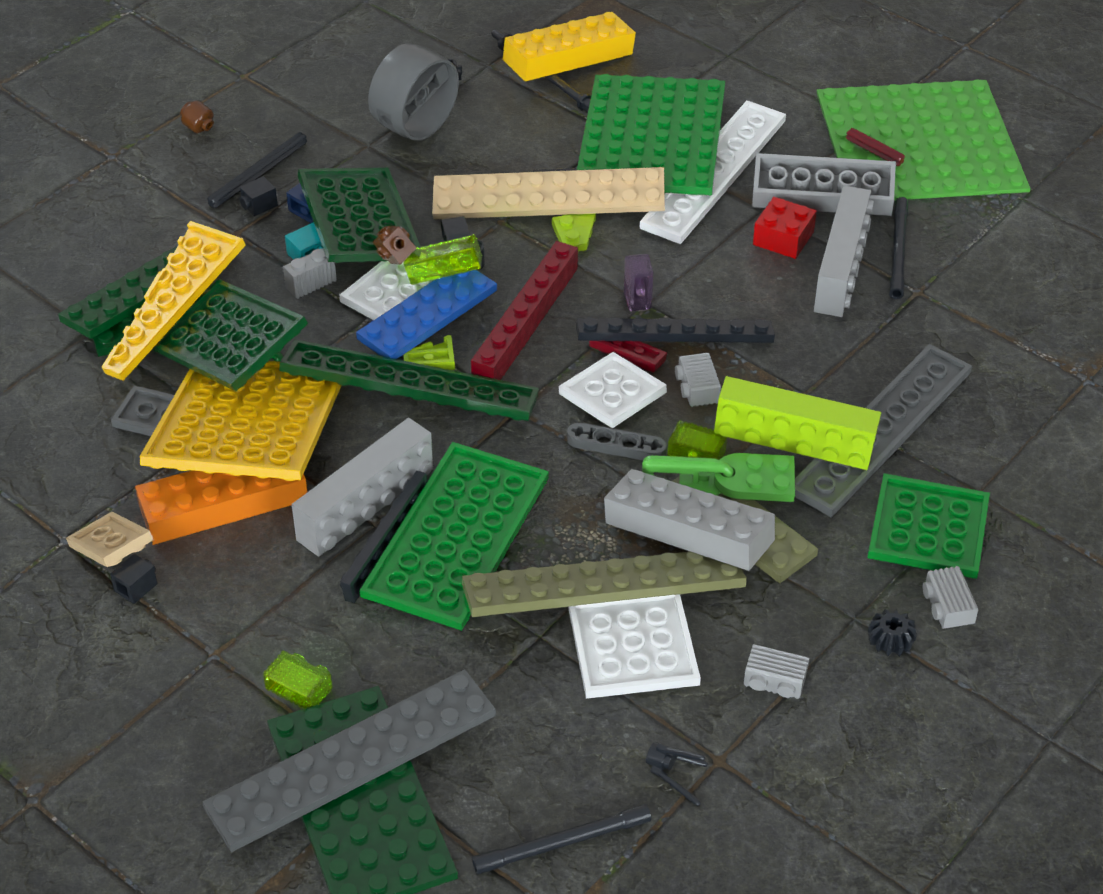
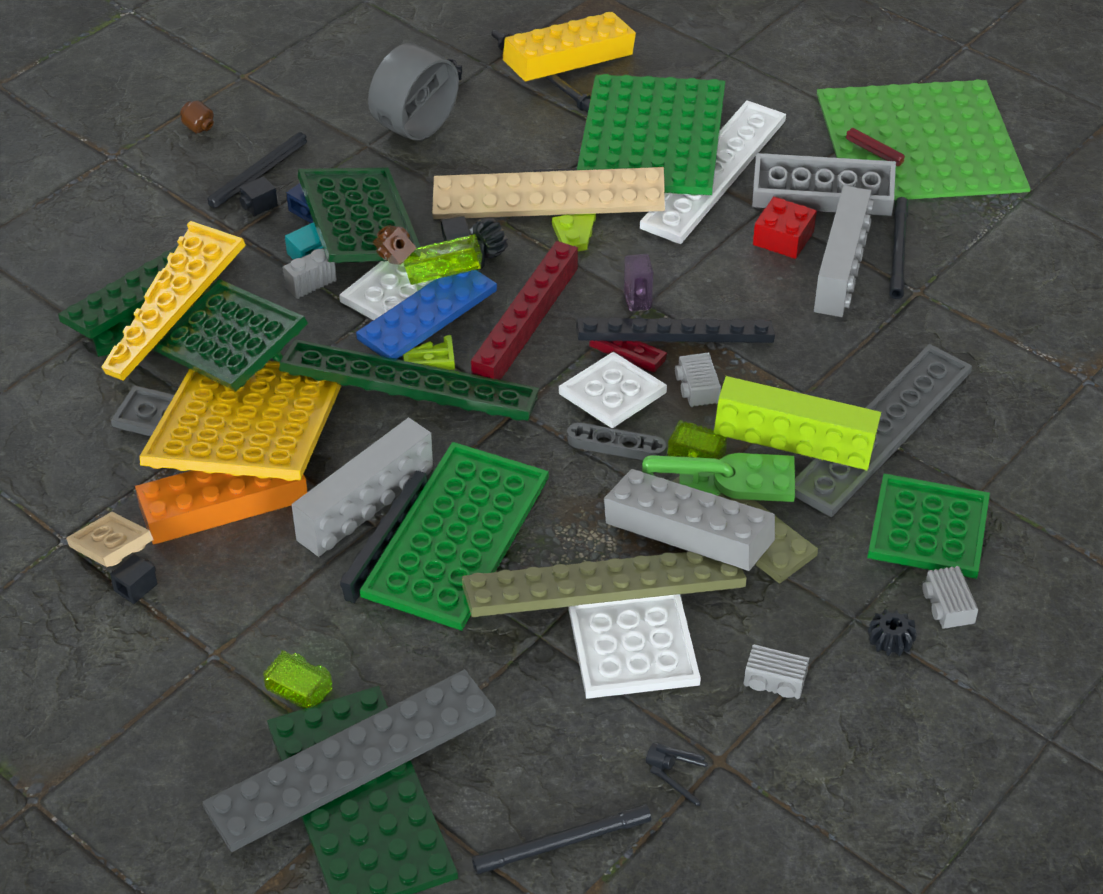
(491, 235): none -> black gear

